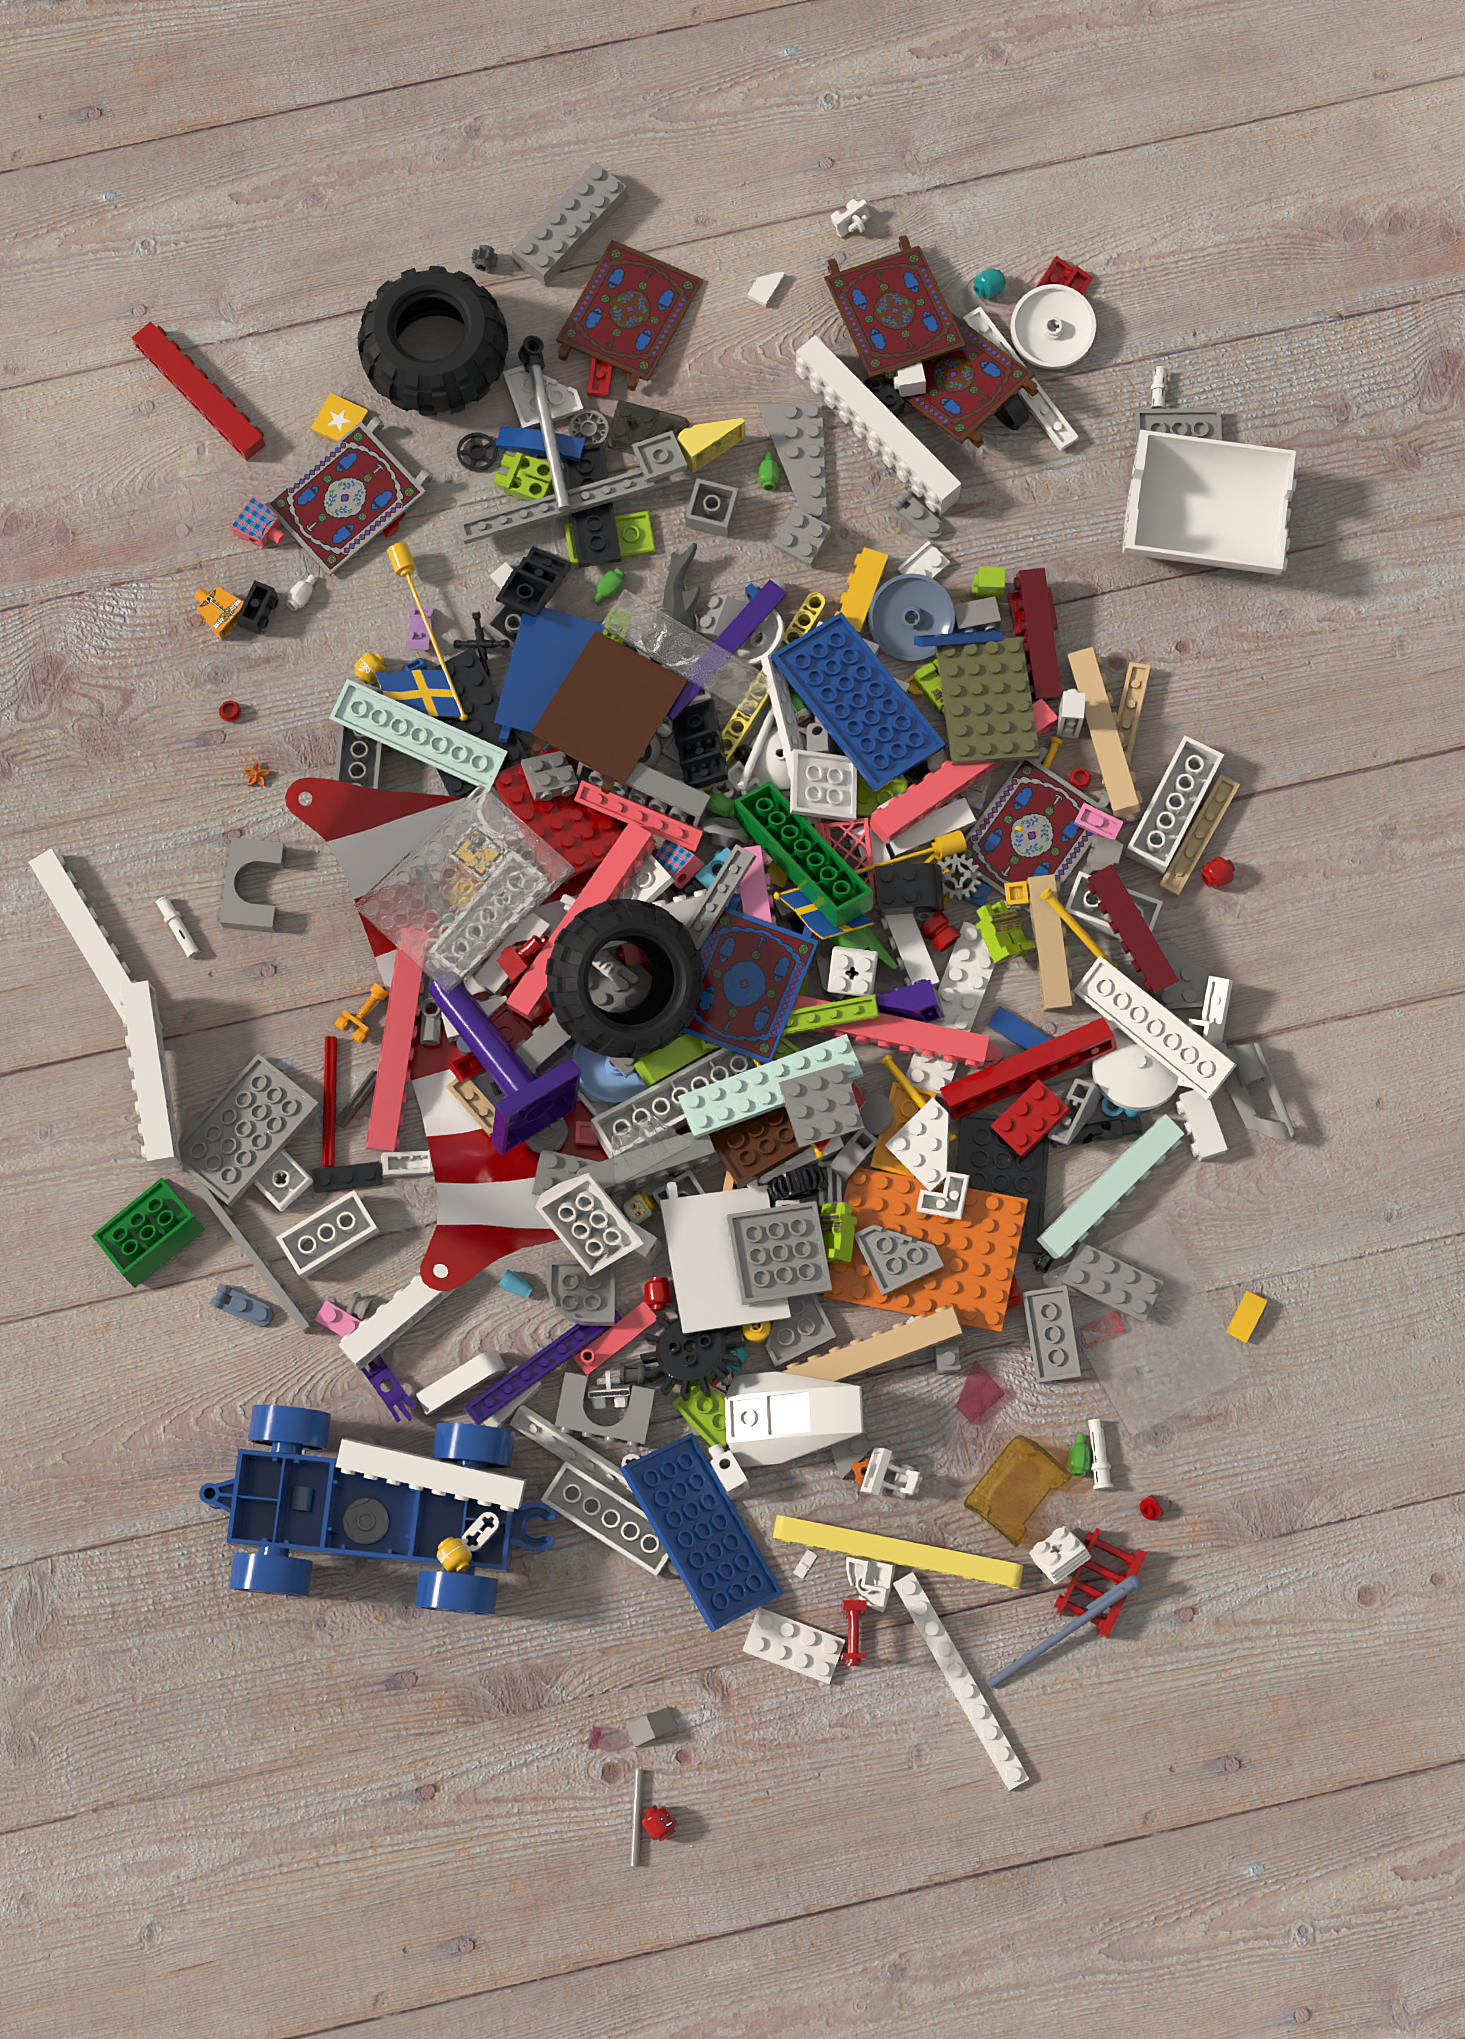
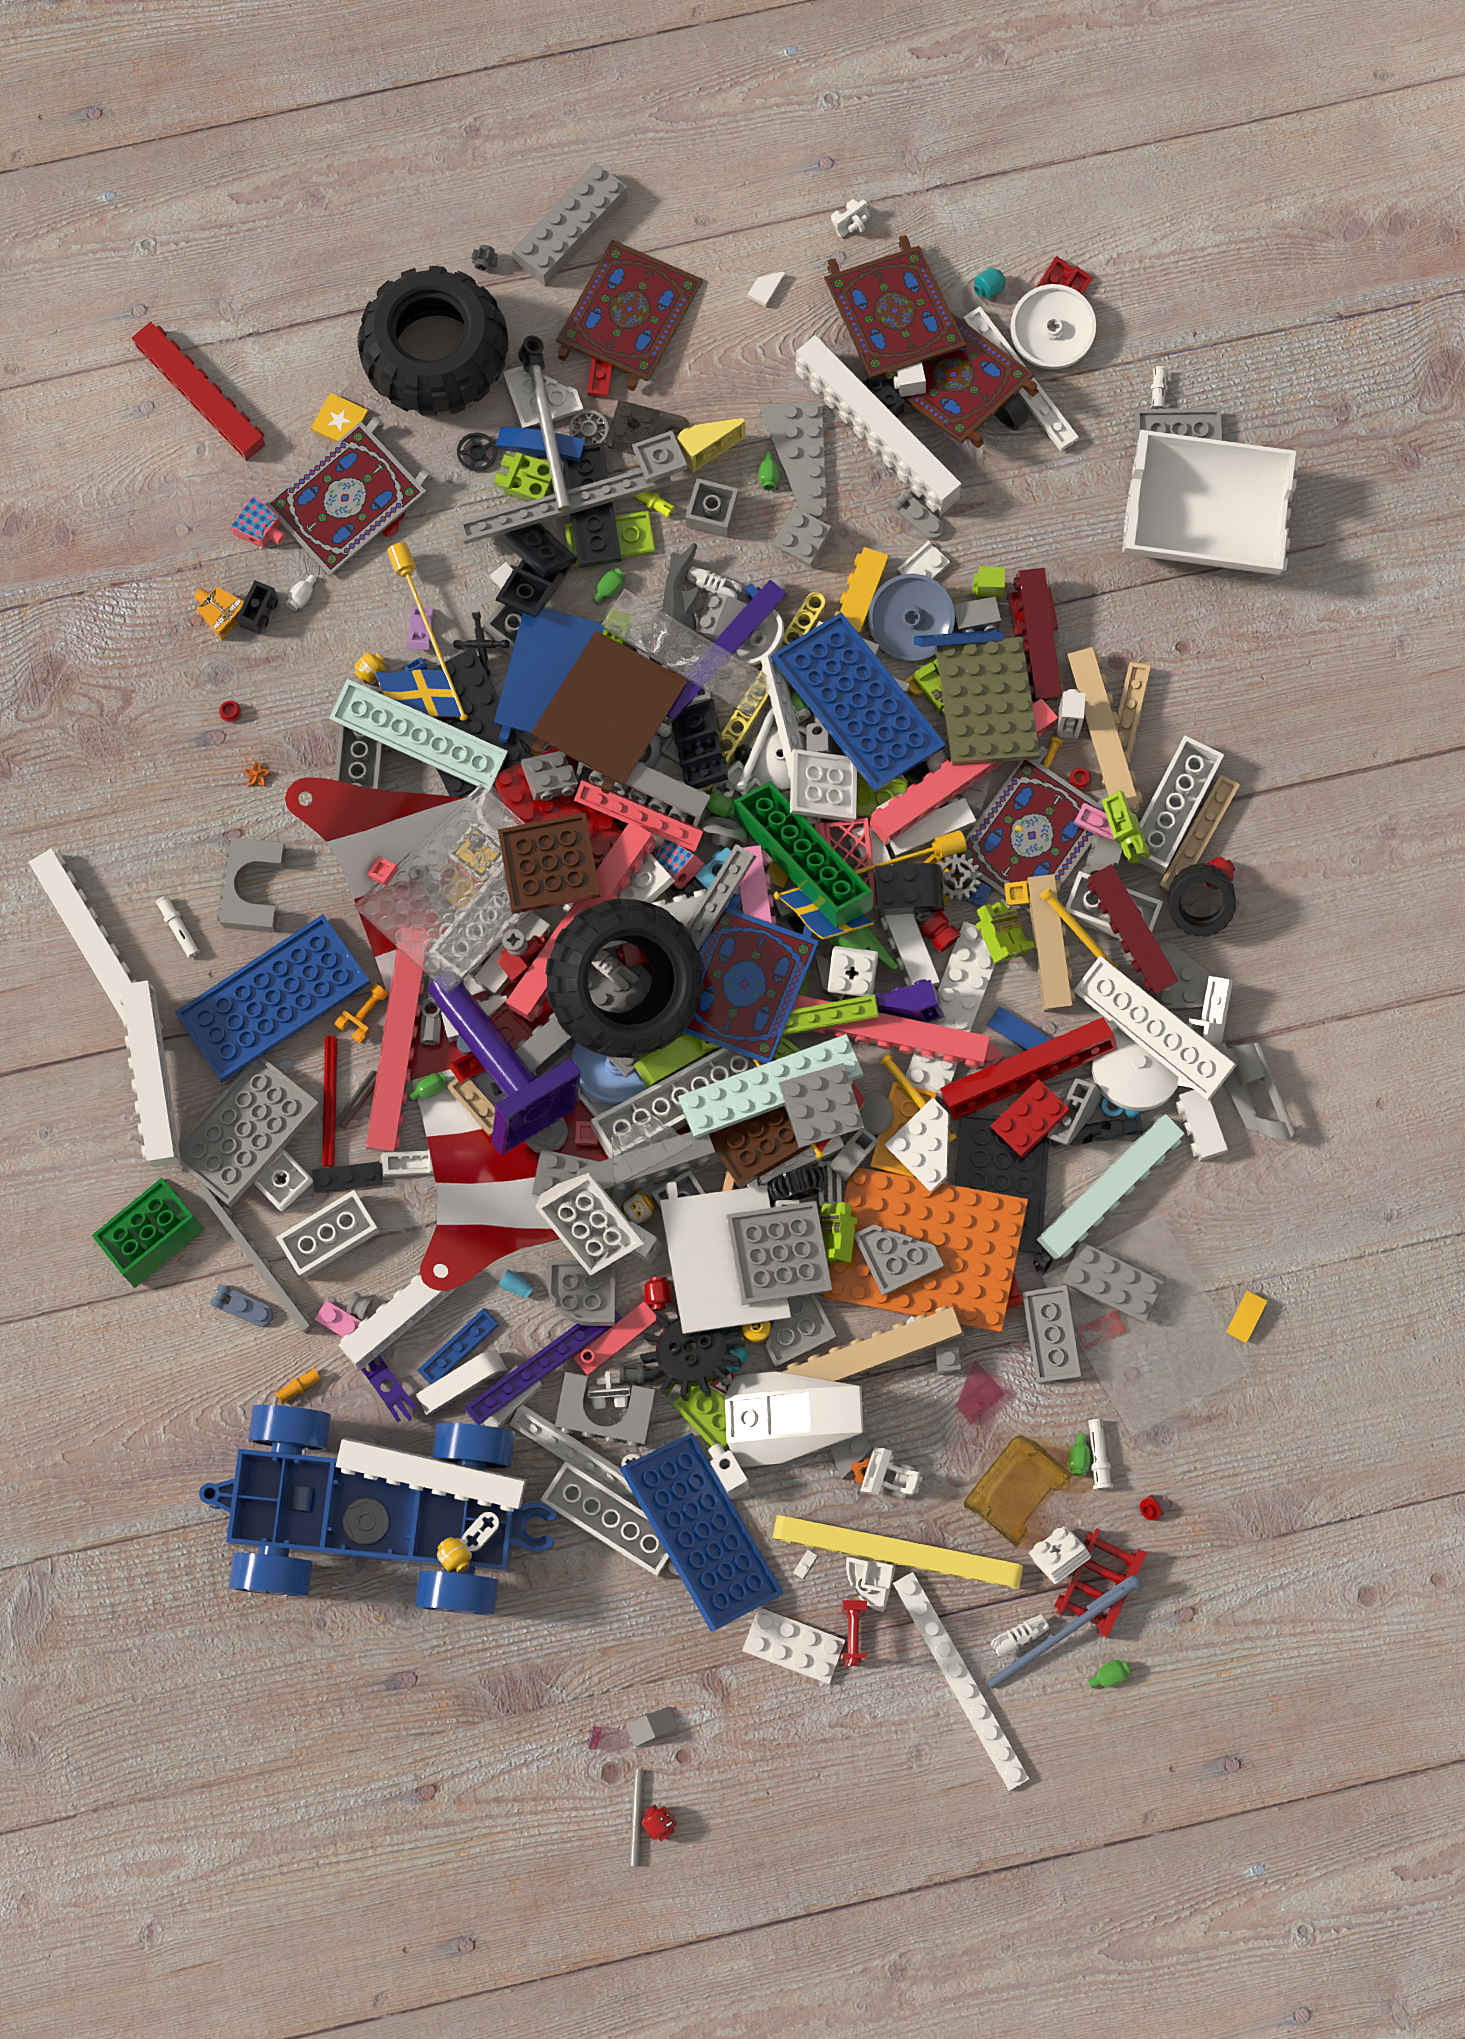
(272, 998): none -> blue plate
(298, 1386): none -> light orange pin
(382, 871): none -> coral plate
(429, 1086): none -> bright green plant
(458, 1347): none -> blue tile
(519, 945): none -> light grey wheel
(539, 549): none -> black tile
(549, 863): none -> reddish brown plate
(655, 502): none -> neon yellow pin
(714, 582): none -> white hinge
(950, 1202): white brick -> none
(1019, 1635): none -> white hinge
(1110, 1674): none -> bright green plant
(1125, 827): none -> lime plate
(1201, 925): none -> black tyre

